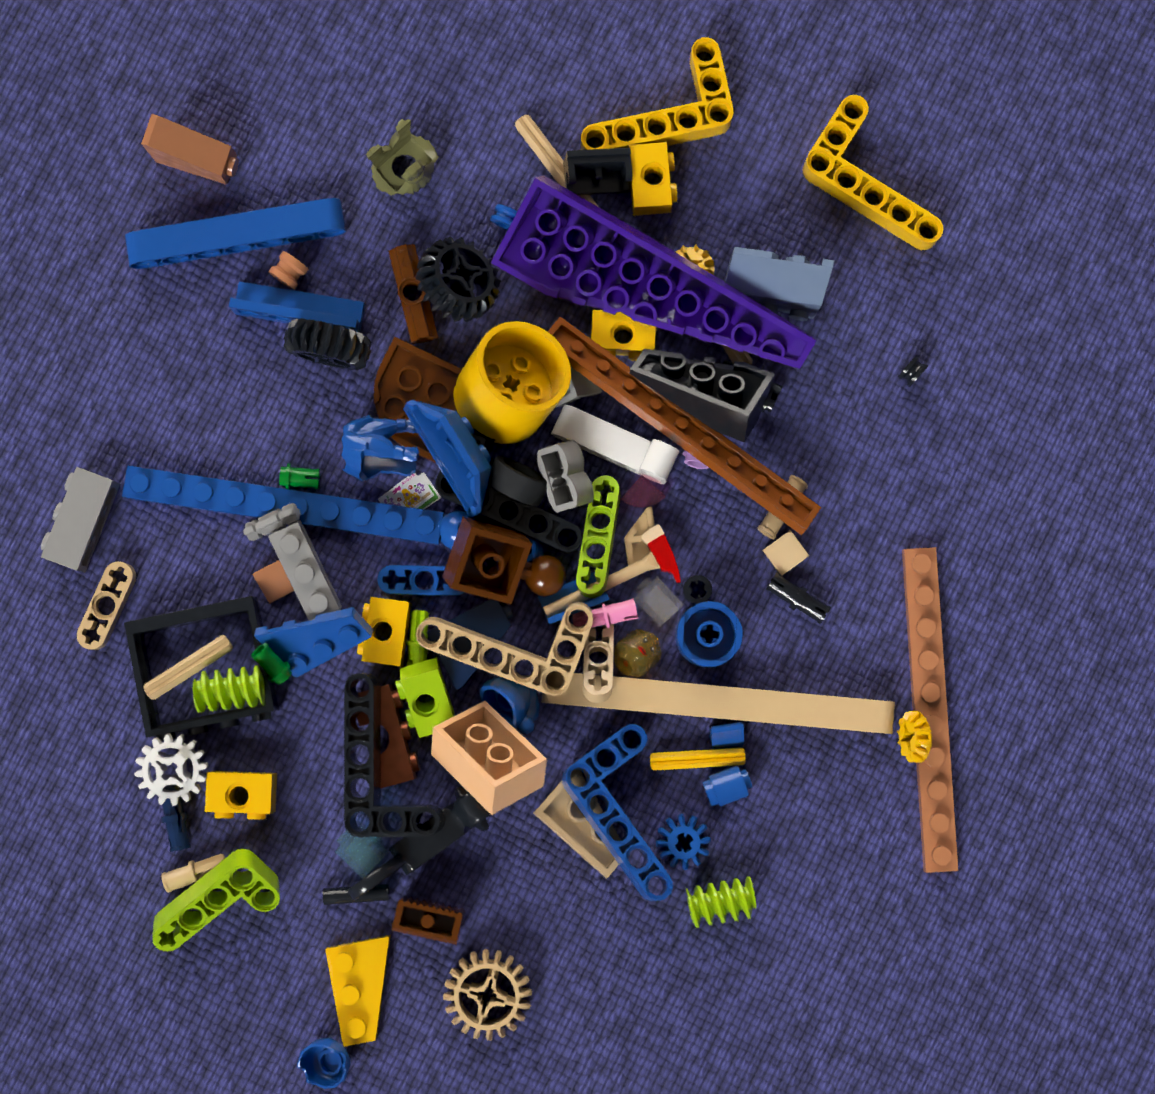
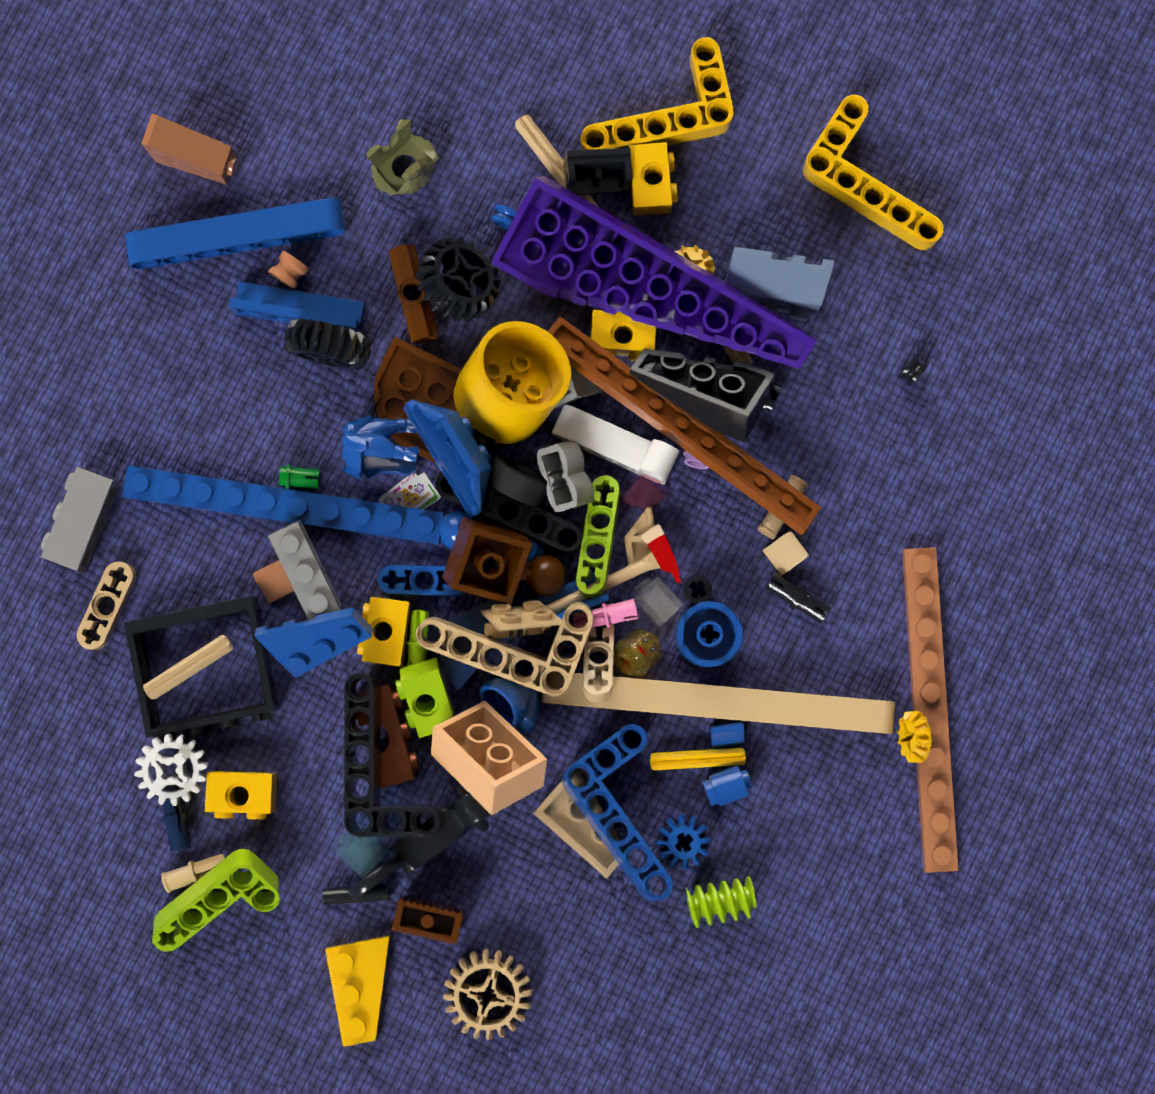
(228, 690): lime piece -> none
(271, 664): green pin -> none
(272, 522): light grey axle -> none
(324, 1063): blue hair -> none
(529, 619): none -> tan hinge

